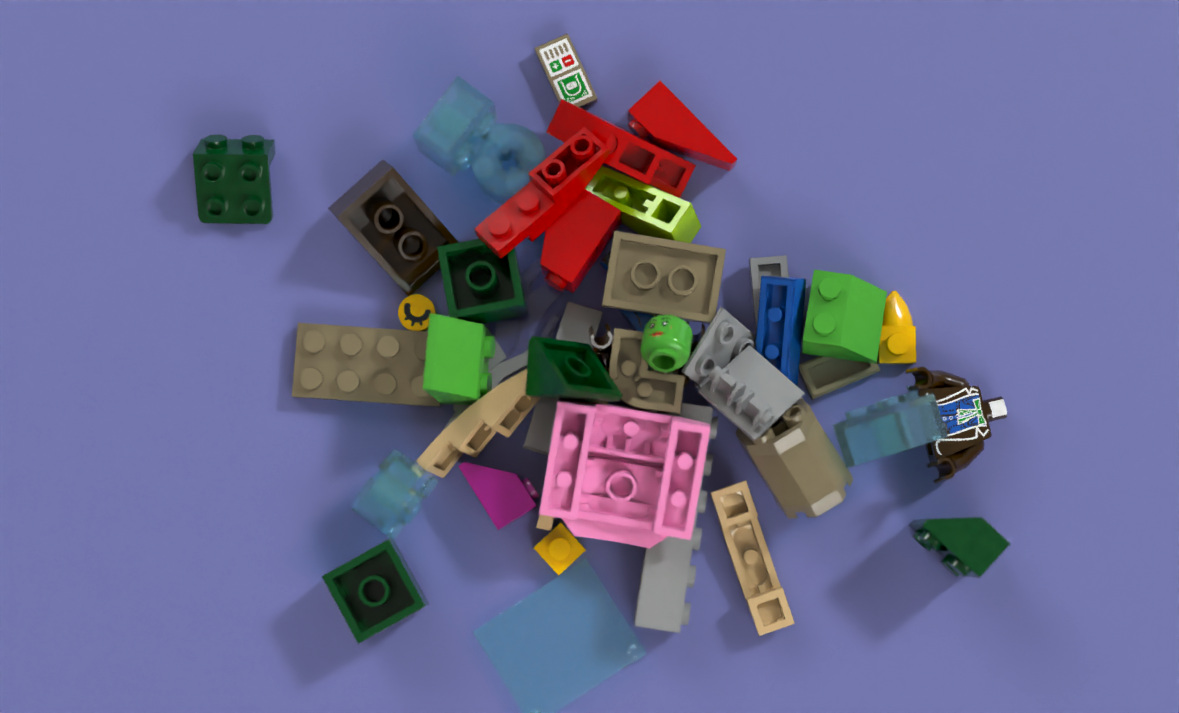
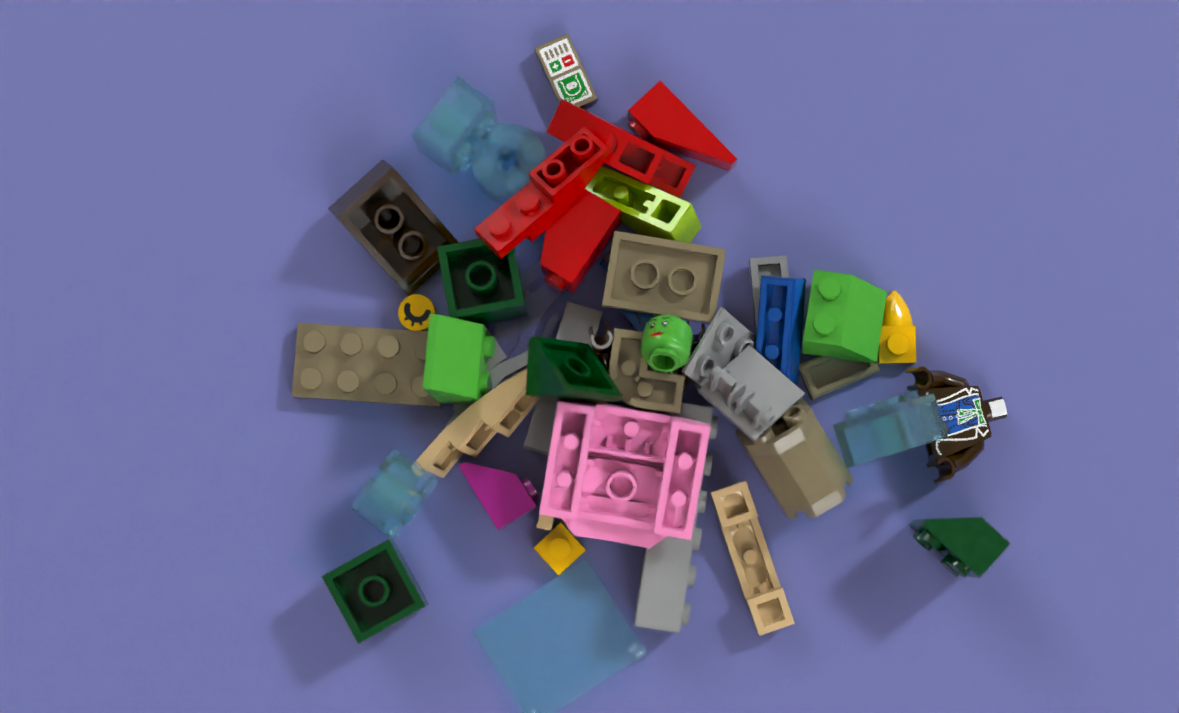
(234, 179): dark green bracket -> none

